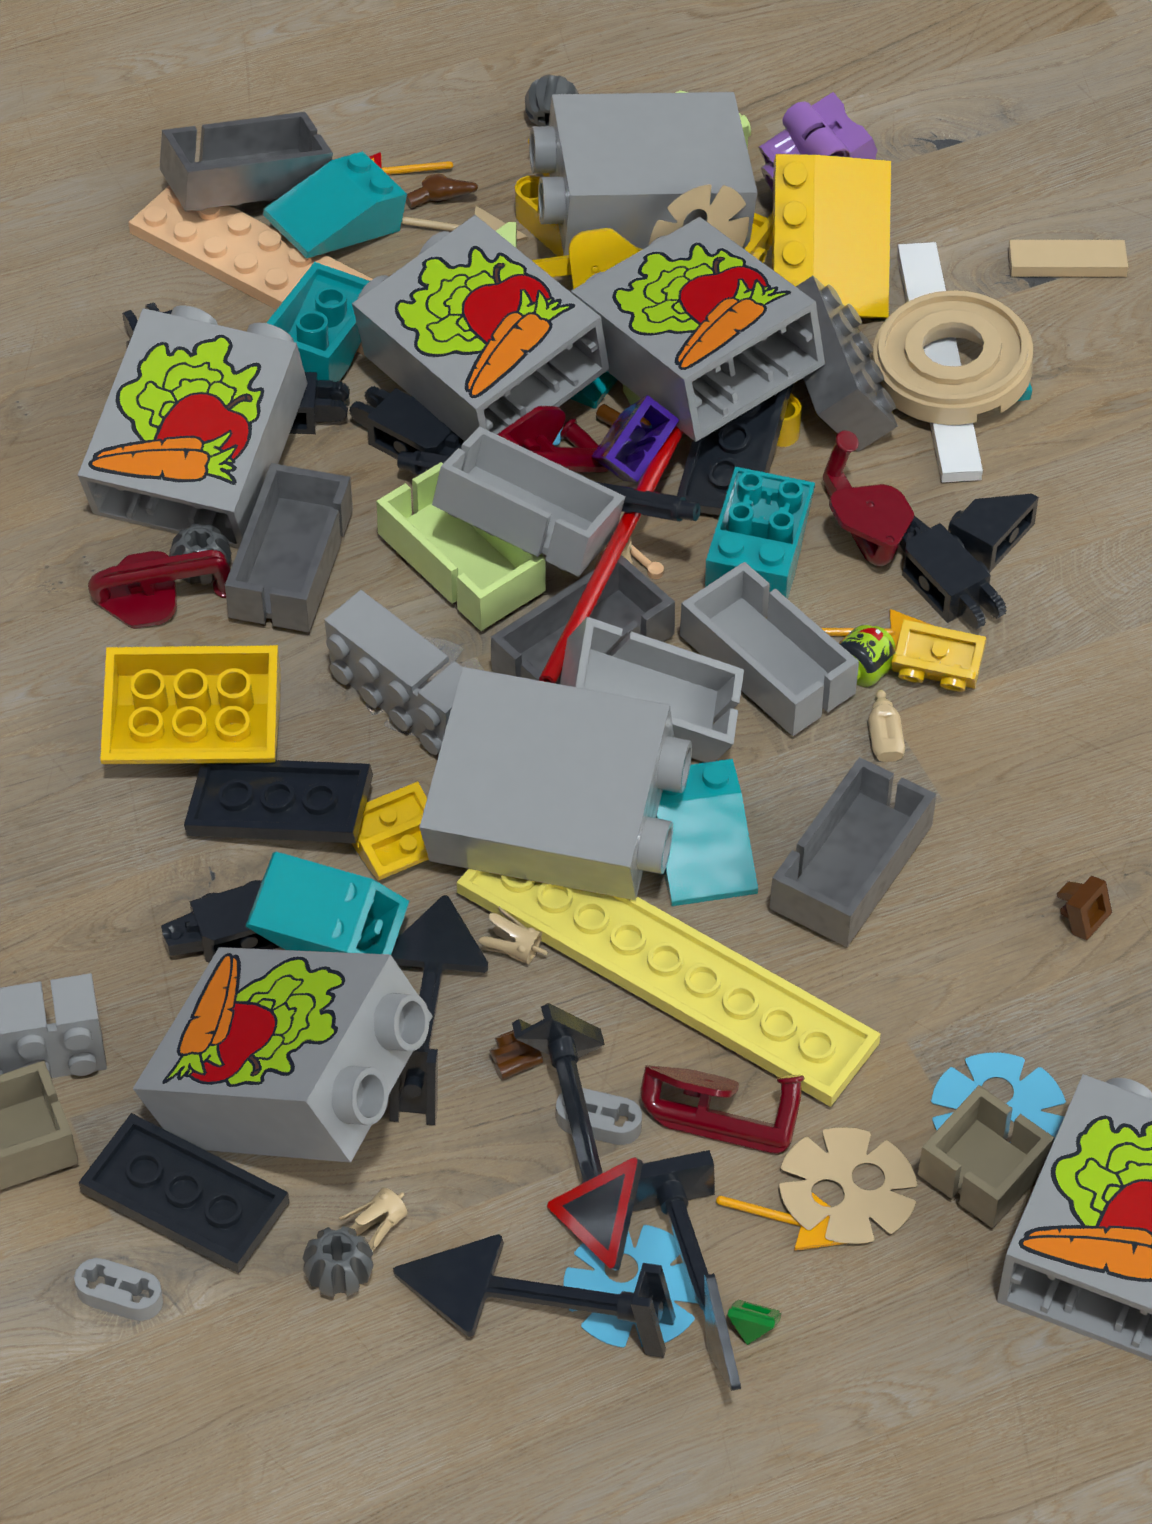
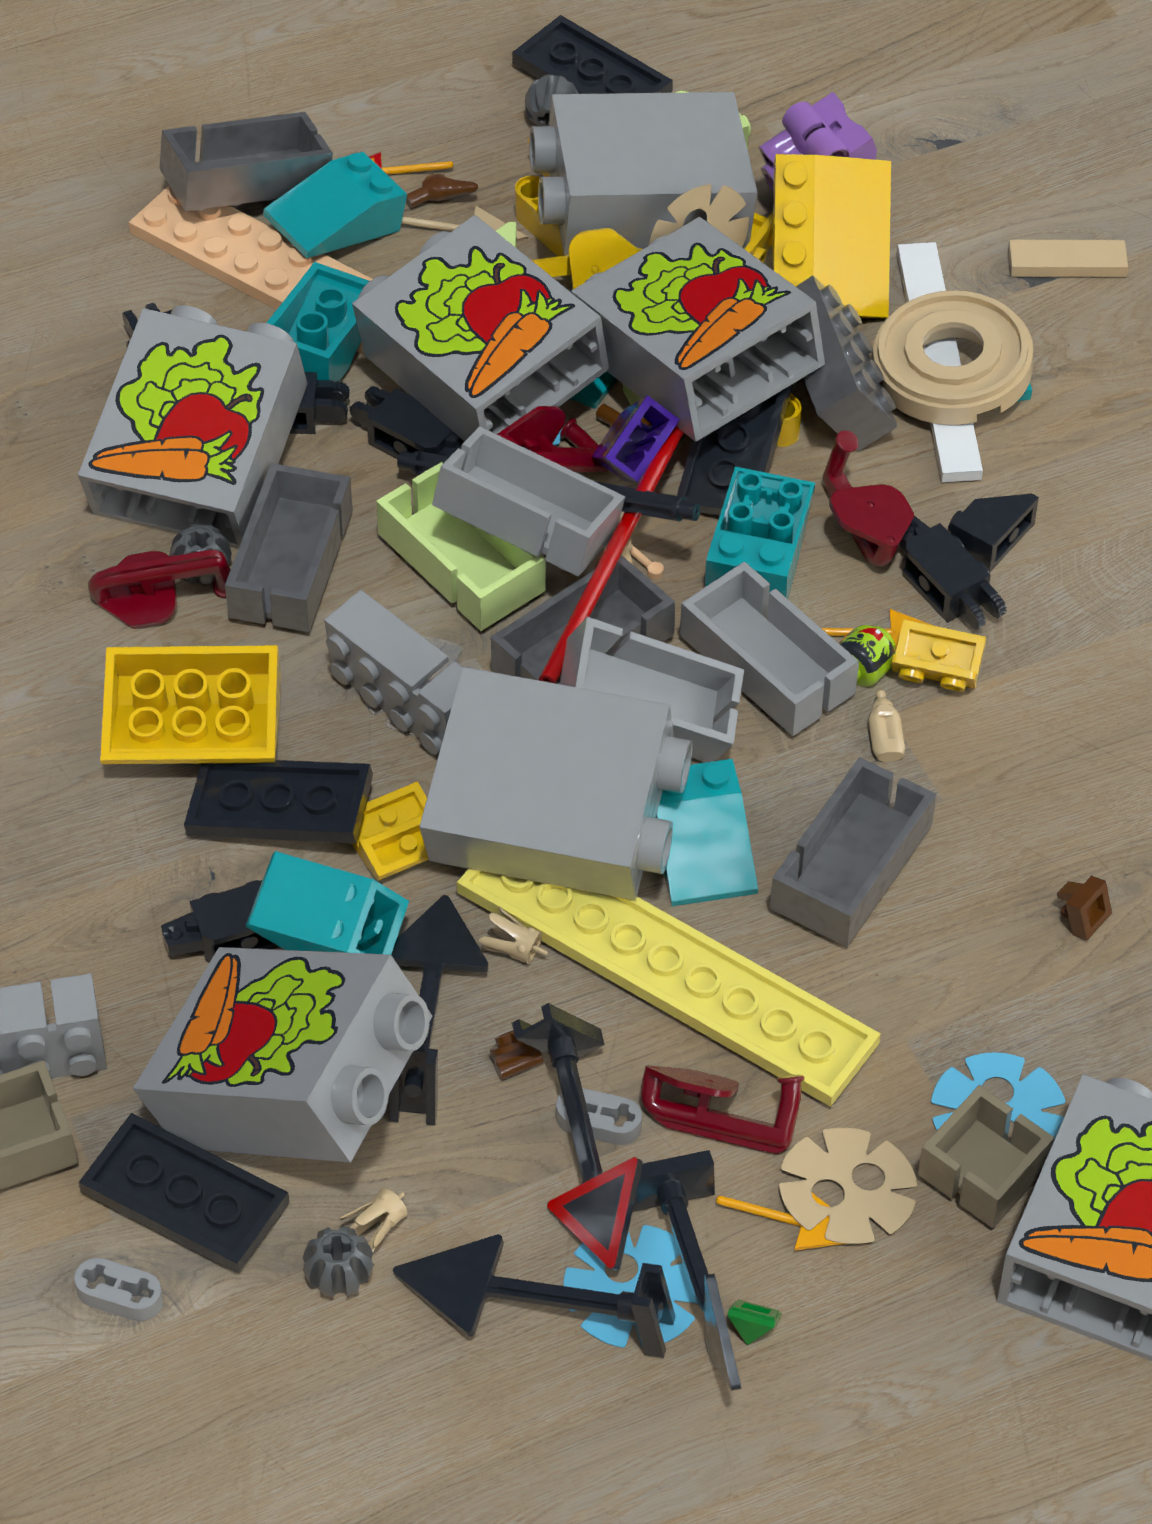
(586, 61): none -> black plate

